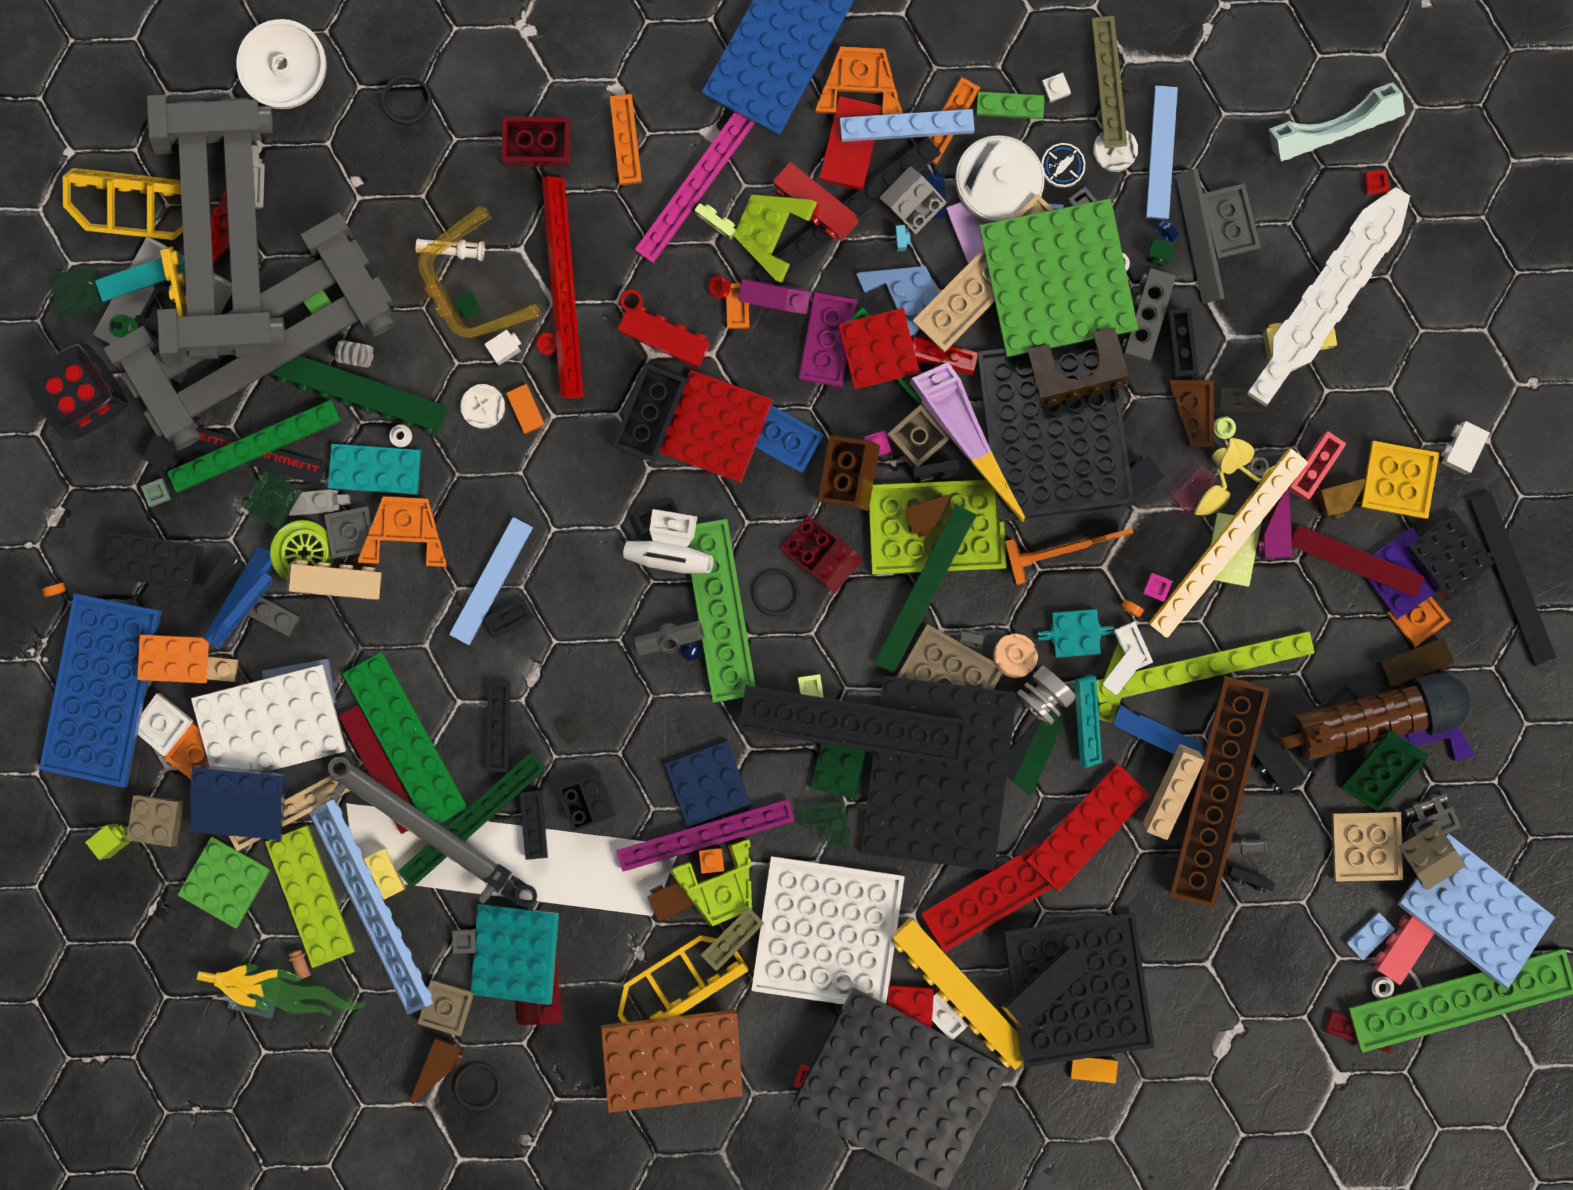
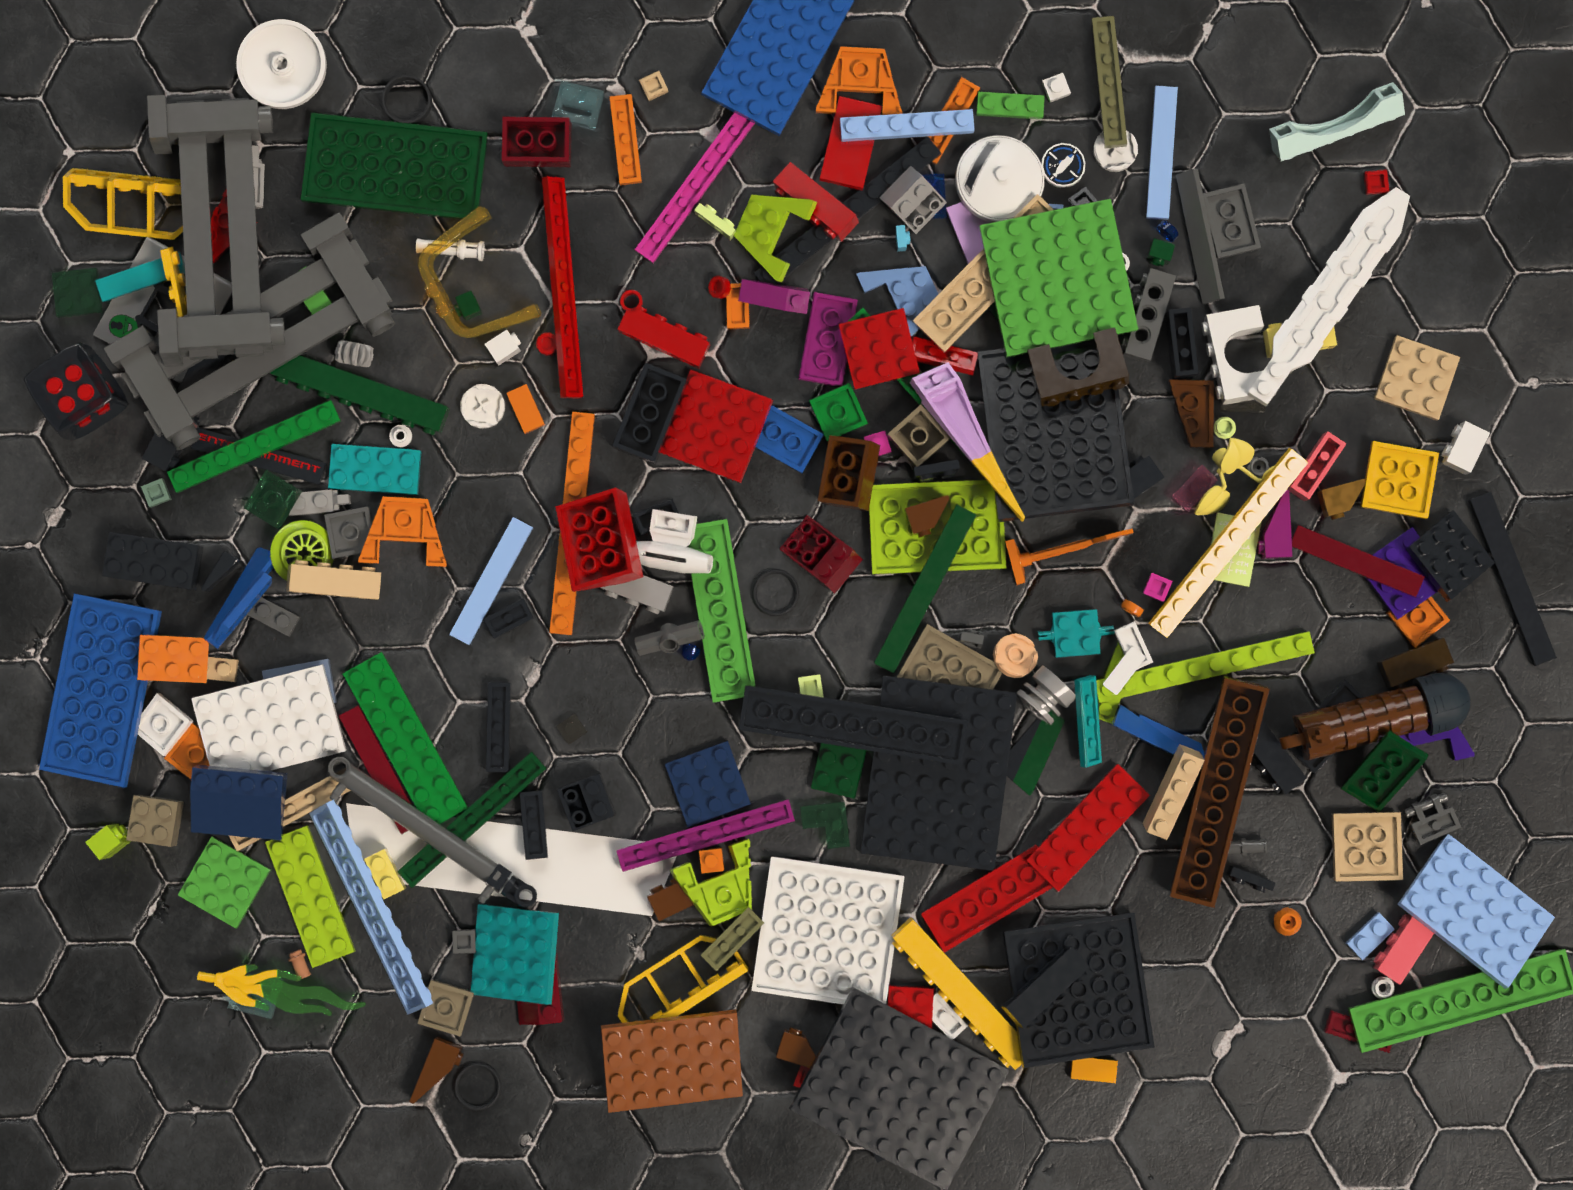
(53, 590): orange tile -> none
(393, 166): none -> dark green plate
(575, 488): none -> orange plate
(579, 98): none -> clear light blue plate
(599, 540): none -> red slope
(644, 591): none -> light grey brick
(653, 85): none -> tan tile
(795, 1048): none -> reddish brown slope
(838, 412): none -> green plate
(1221, 328): none -> white arch
(1280, 921): none -> orange plate
(1417, 378): none -> tan plate
(1432, 856): dark tan brick -> none

